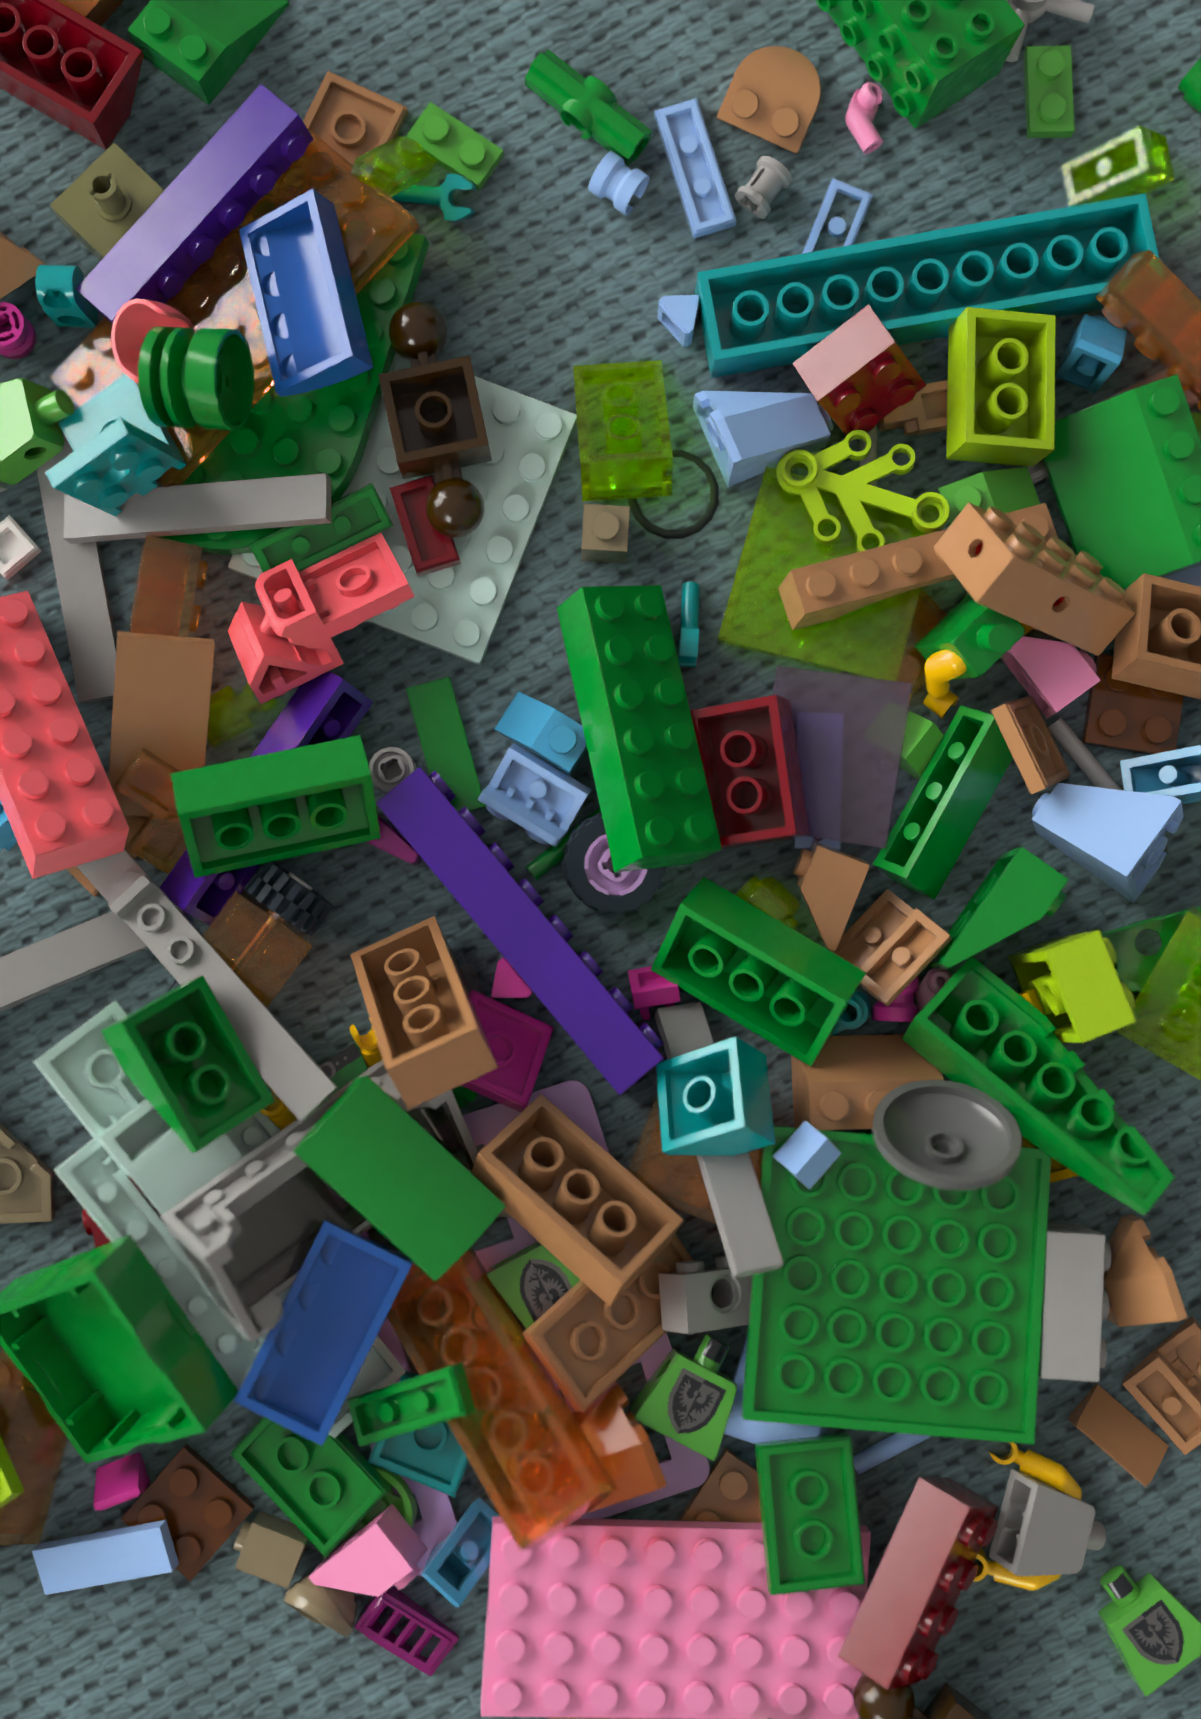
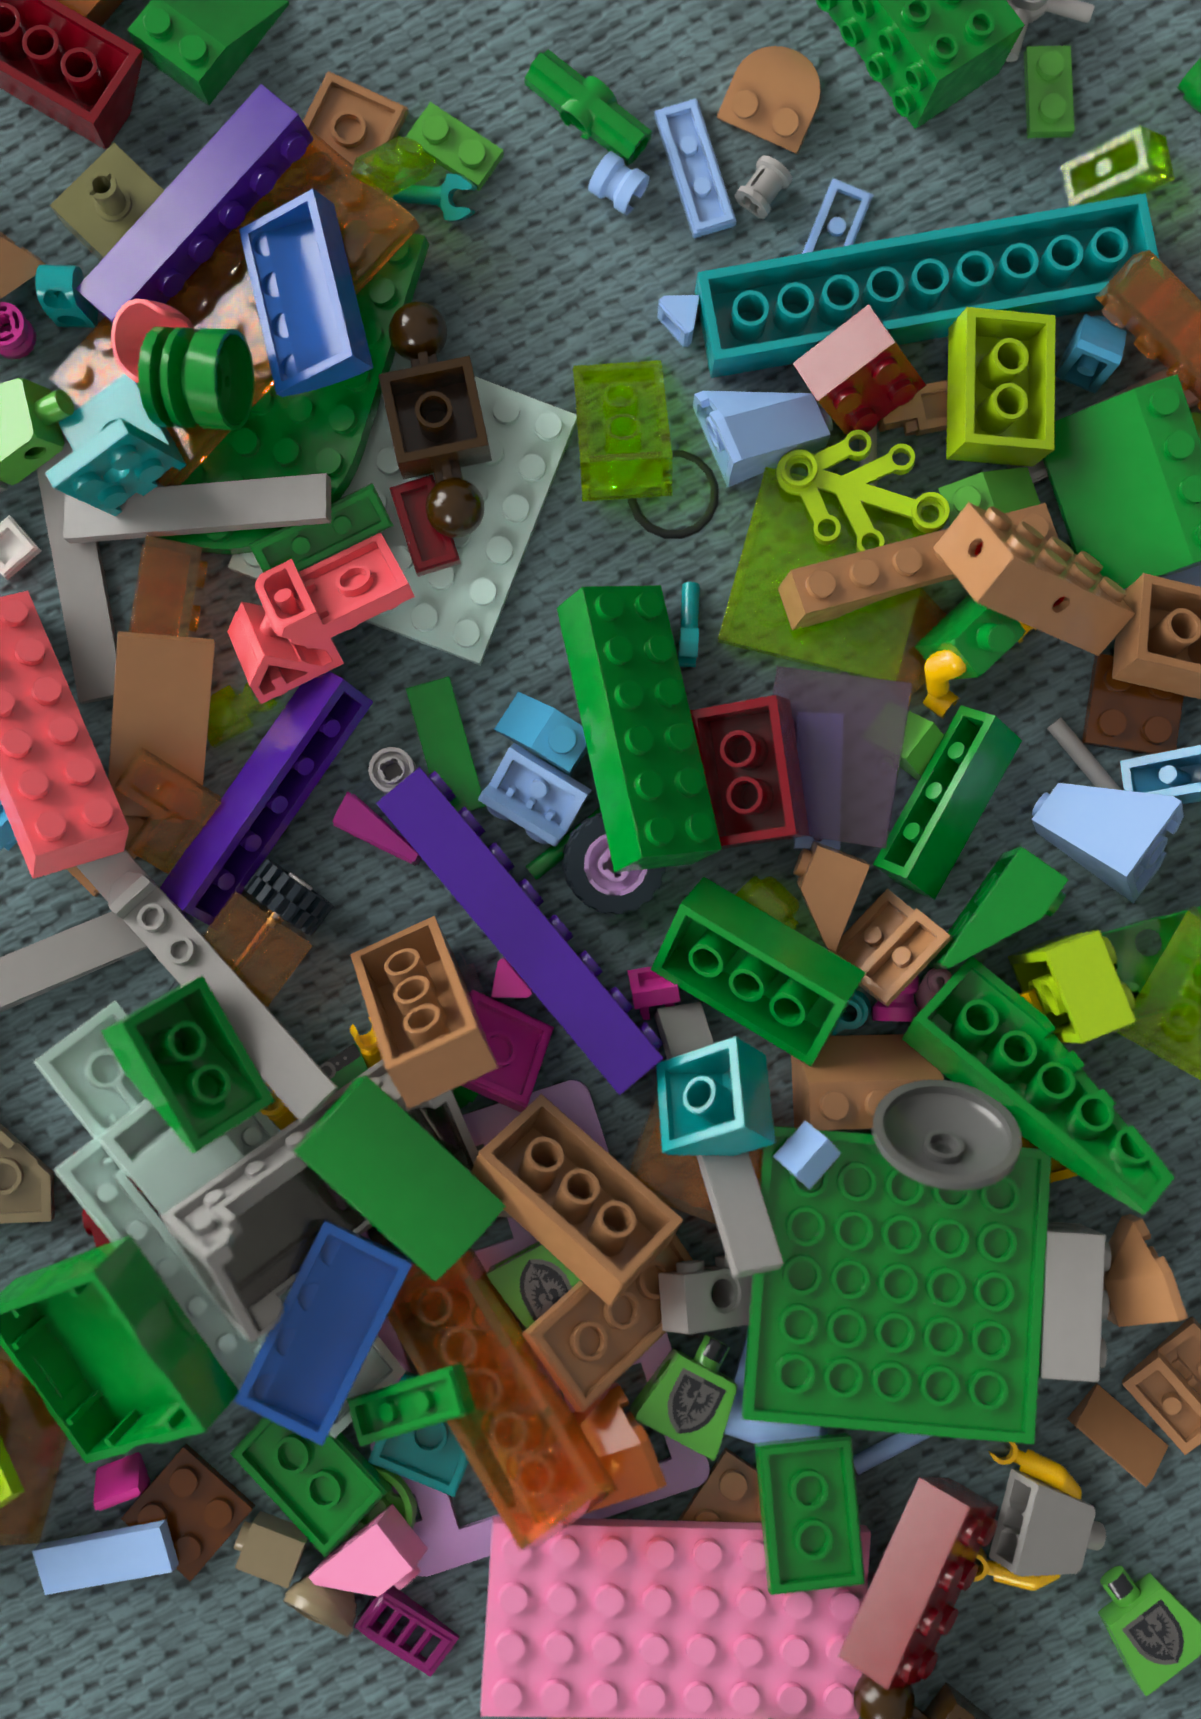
(276, 806): green slope -> none
(463, 1556): dark azure slope -> none
(605, 533): dark tan brick -> none
(861, 115): bright pink arm -> none
(1031, 743): medium nougat tile -> none
(1051, 671): bright pink slope -> none

